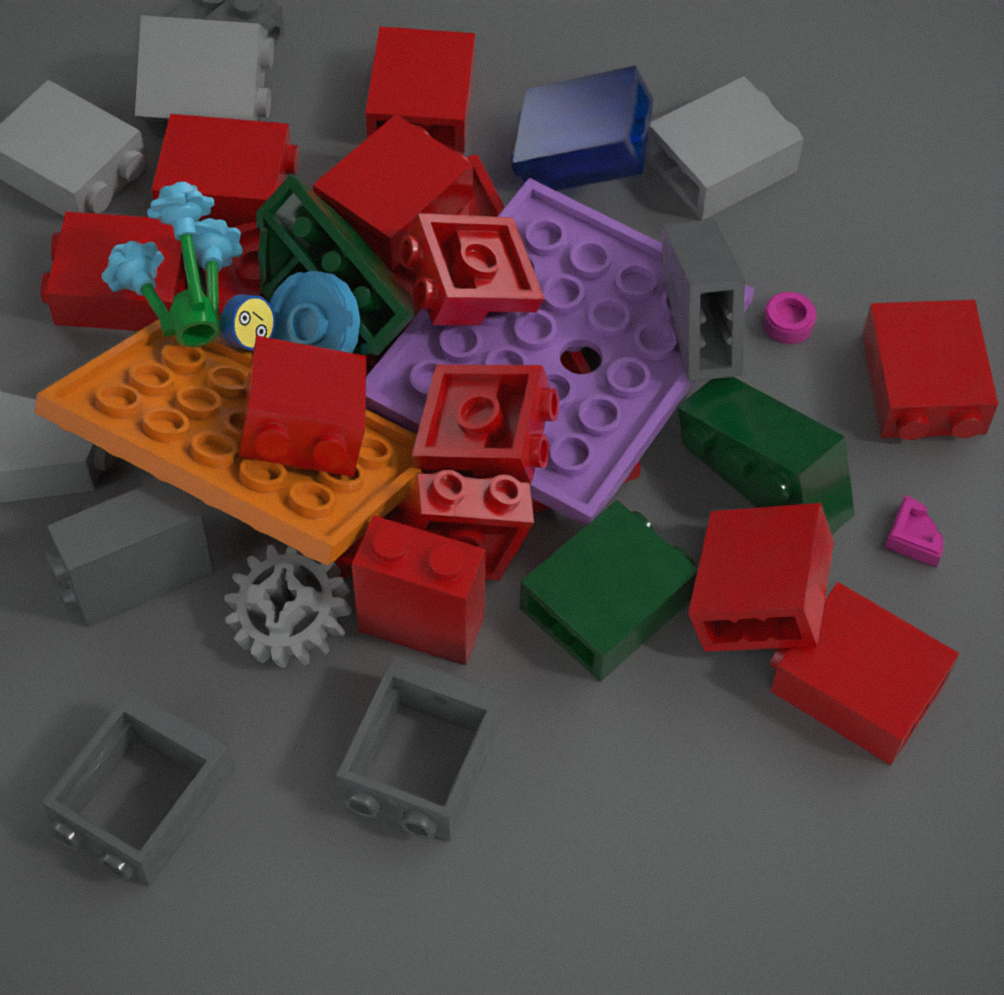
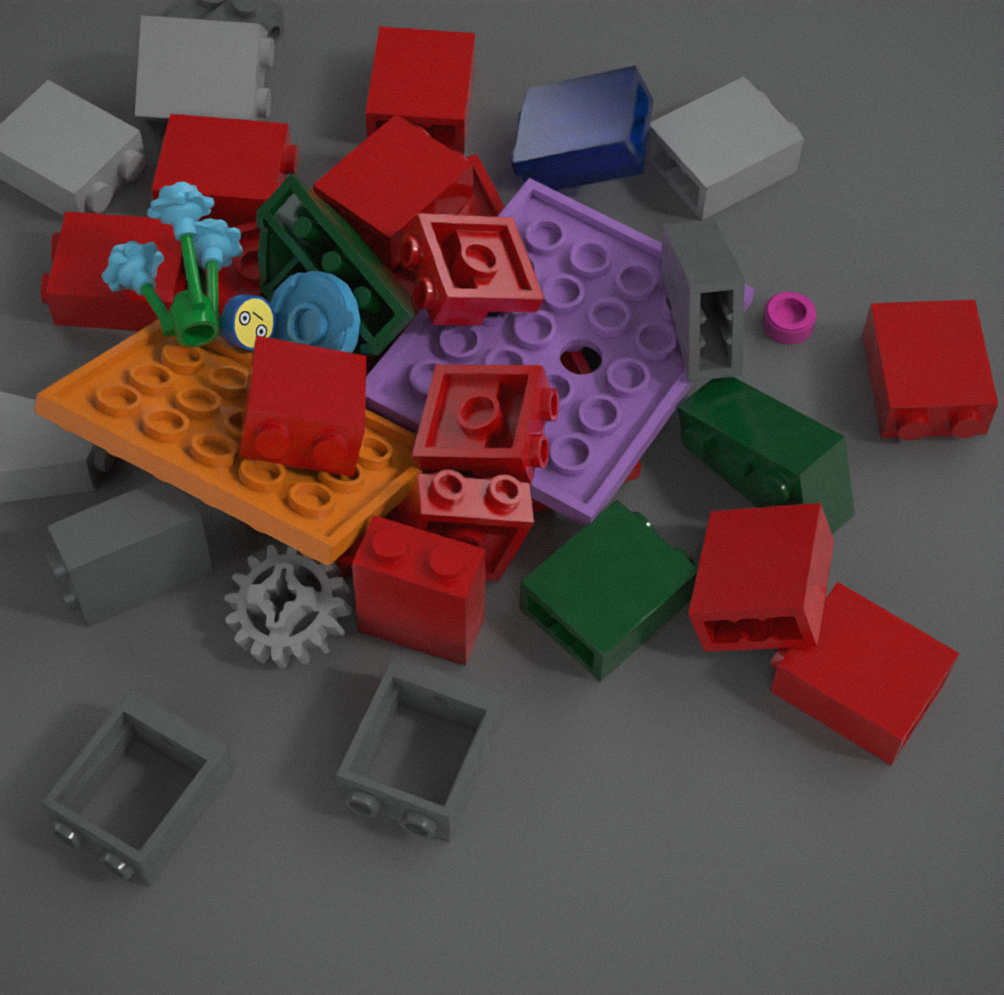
(915, 533): dark pink tile -> none

